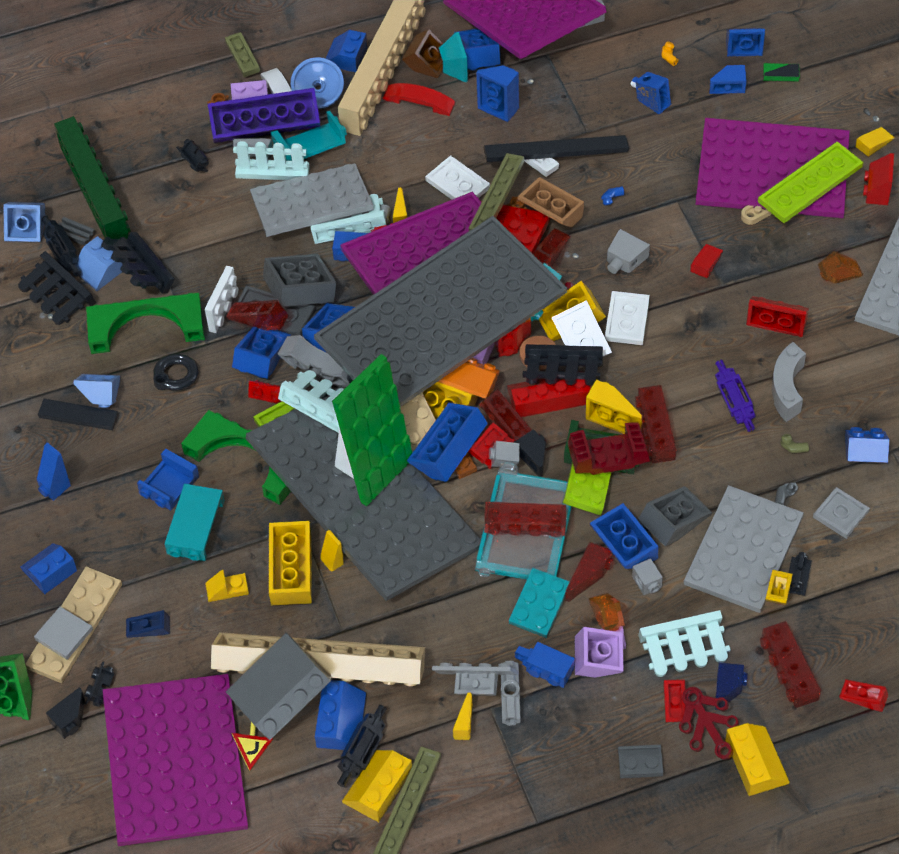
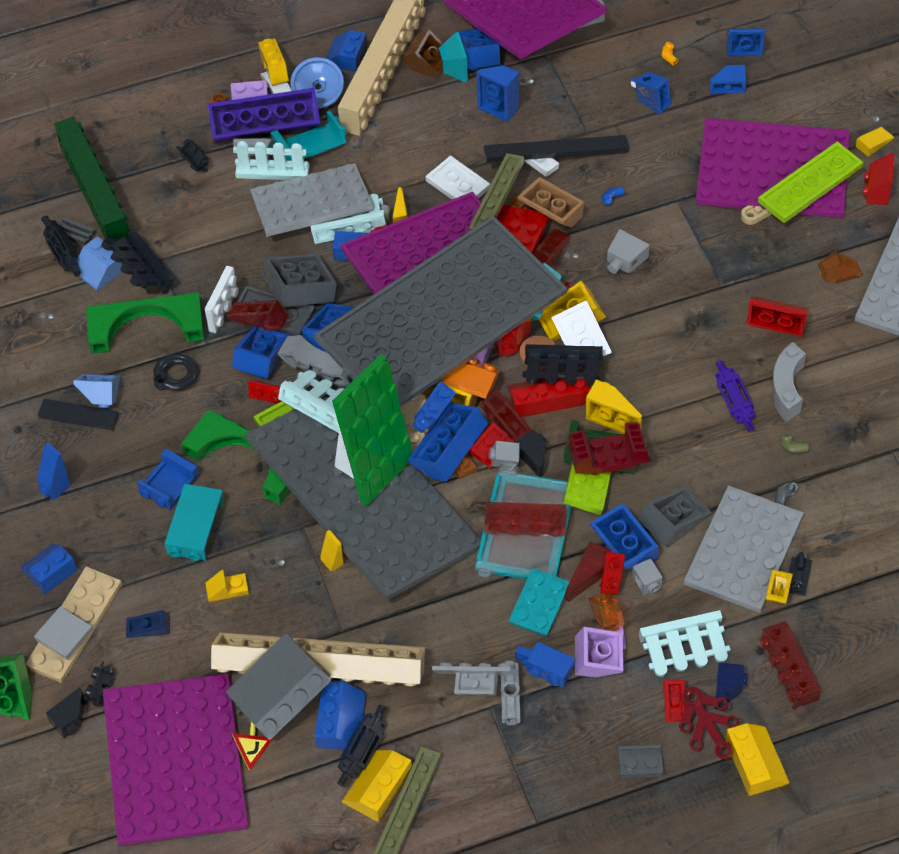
(23, 221): medium blue slope -> none
(59, 275): black fence -> none
(242, 54): olive plate -> none
(273, 61): none -> yellow arch
(290, 563): yellow brick -> none
(421, 95): red slope -> none
(433, 407): none -> blue hinge
(462, 727): yellow slope -> none
(612, 572): none -> red hinge
(627, 318): white plate -> none
(656, 424): clear red brick -> none
(705, 260): red slope -> none
(780, 72): tile -> none
(841, 512): light grey tile -> none
(864, 694): red slope -> none
(866, 445): slope -> none

